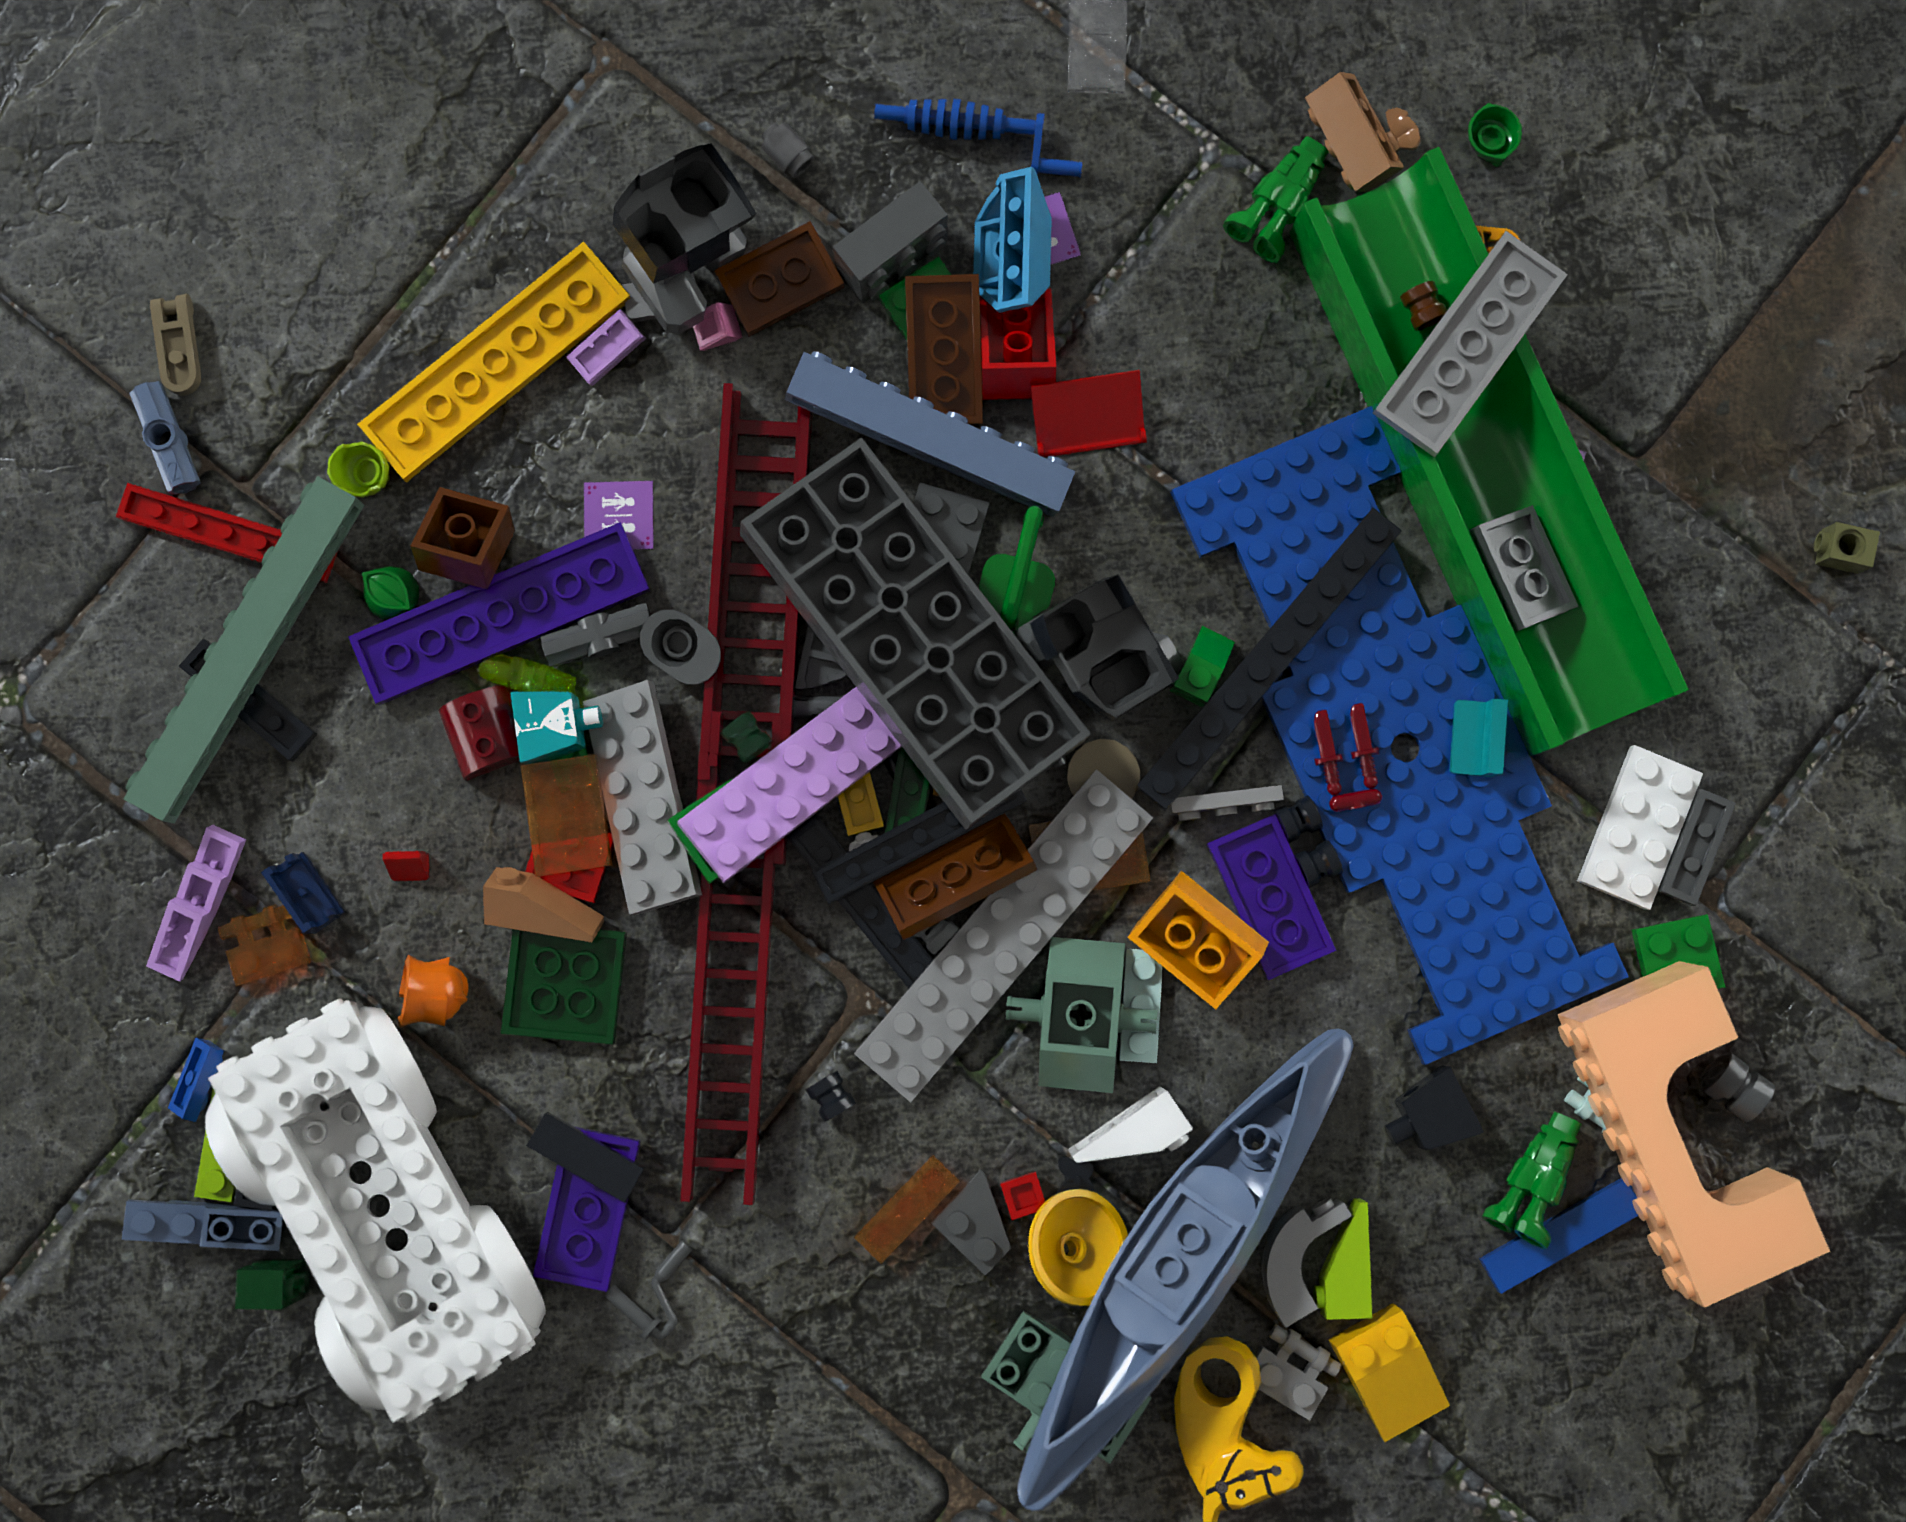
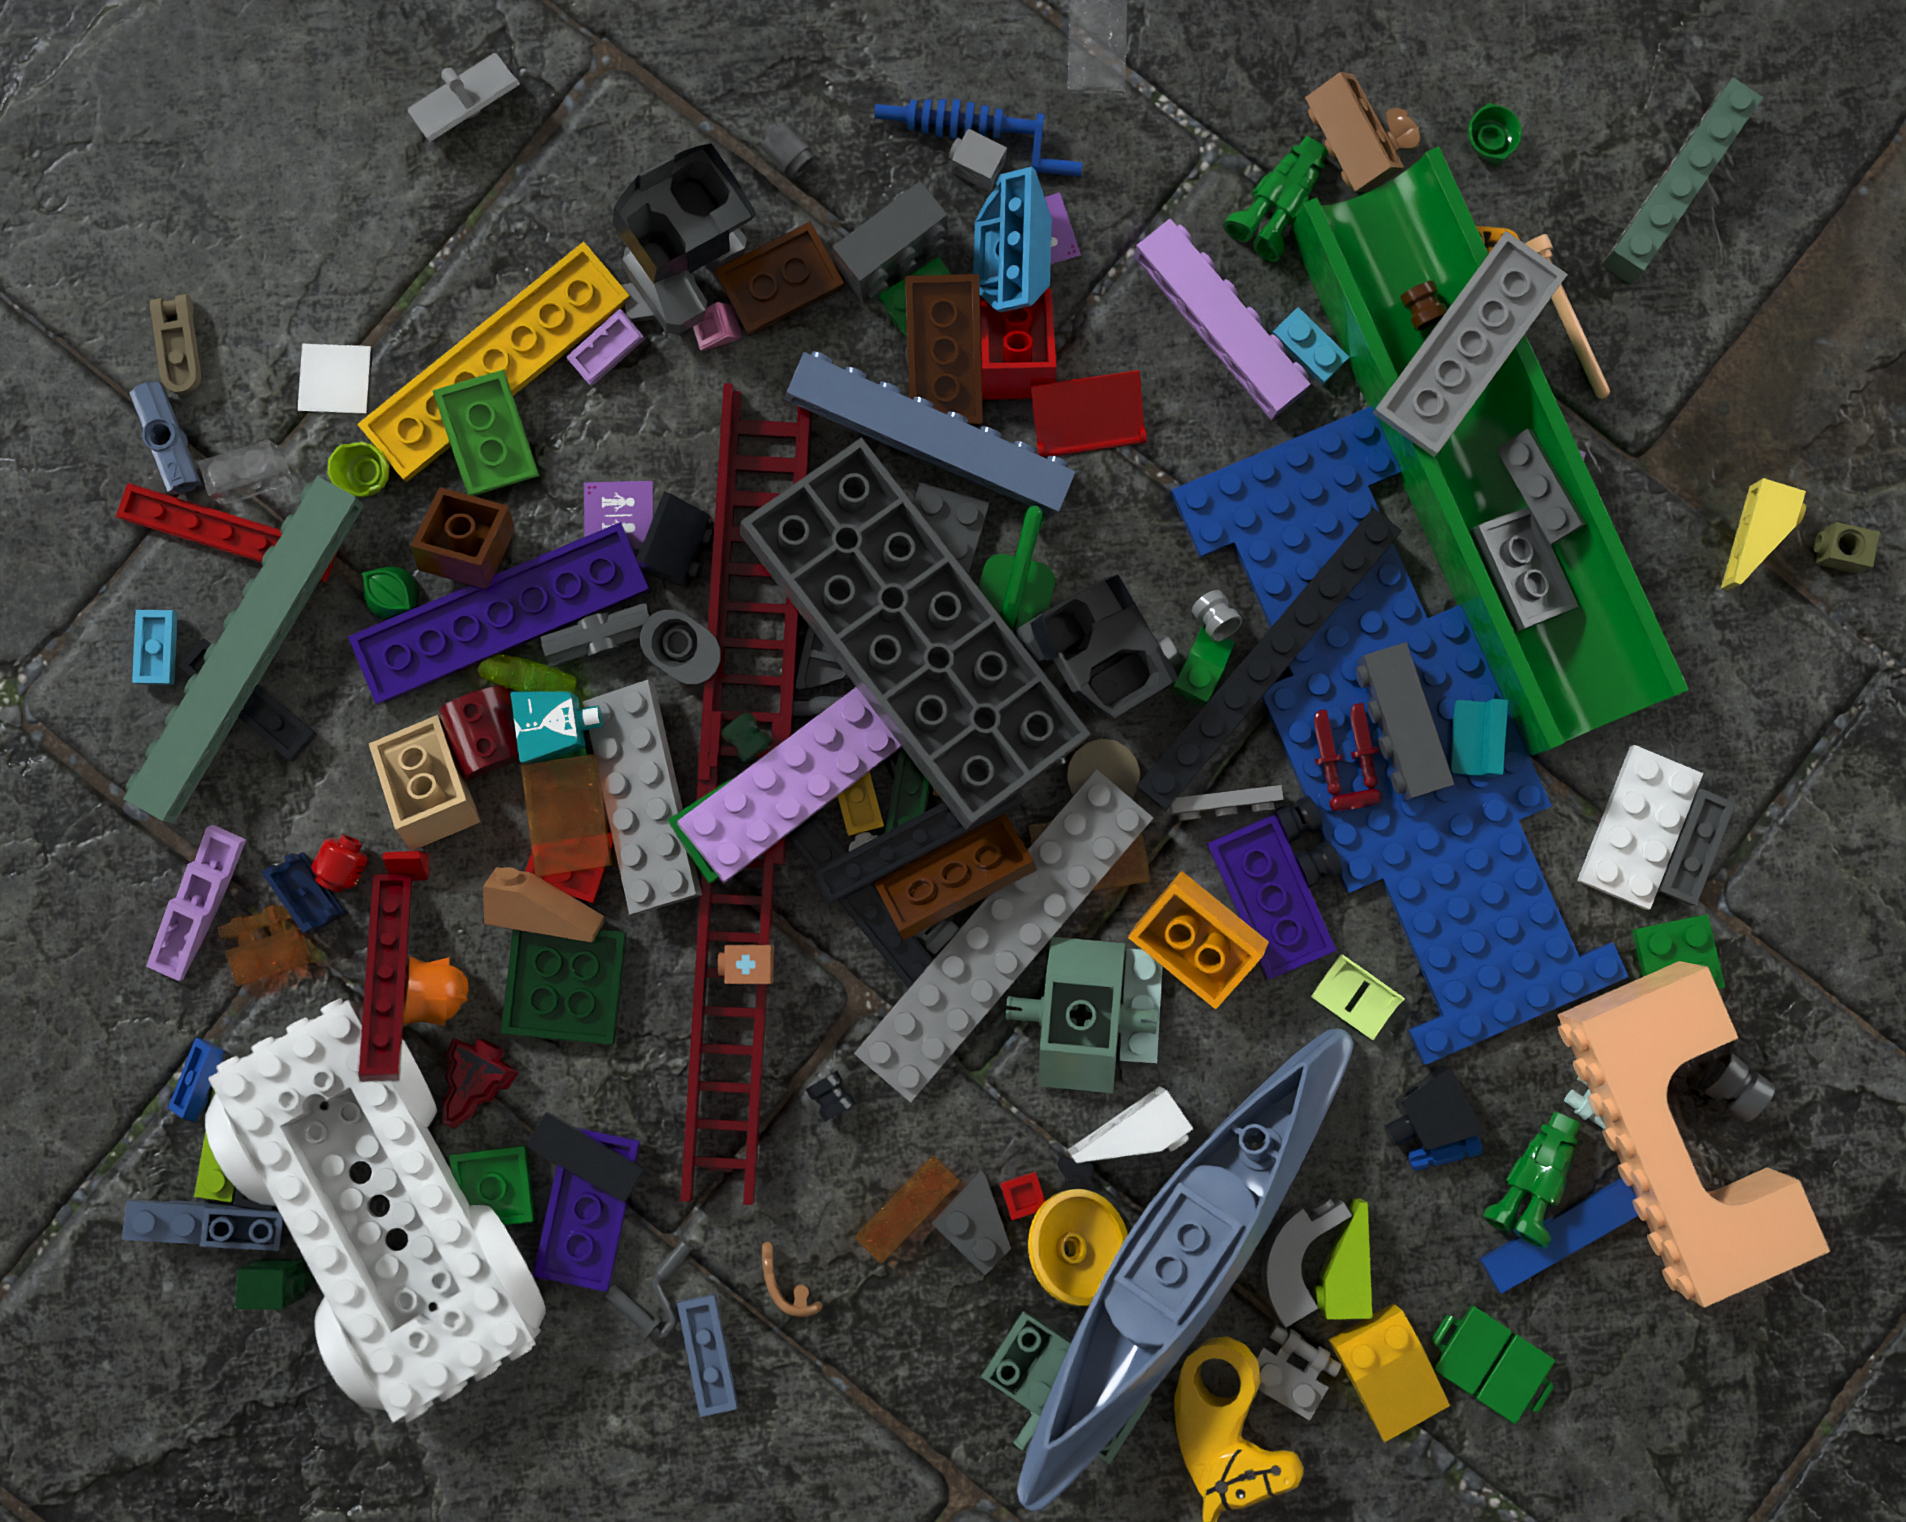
(155, 647): none -> medium azure plate
(245, 472): none -> clear brick
(334, 378): none -> white sticker
(339, 863): none -> red head
(385, 978): none -> dark red plate
(423, 783): none -> tan slope
(462, 96): none -> light grey shield
(473, 1078): none -> dark red rock
(485, 433): none -> bright green tile
(497, 1180): none -> green plate
(676, 541): none -> black slope
(707, 1355): none -> sand blue plate
(747, 964): none -> nougat brick
(800, 1307): none -> medium nougat piece
(977, 159): none -> light grey brick
(1217, 616): none -> light grey wheel
(1221, 318): none -> lavender brick
(1310, 346): none -> medium azure plate
(1372, 1007): none -> yellowish green piece
(1404, 721): none -> dark grey brick
(1421, 1159): none -> blue axle
(1478, 1354): none -> green piece
(1541, 486): none -> dark grey plate
(1568, 317): none -> light nougat piece
(1681, 181): none -> sand green brick
(1766, 520): none -> light yellow slope

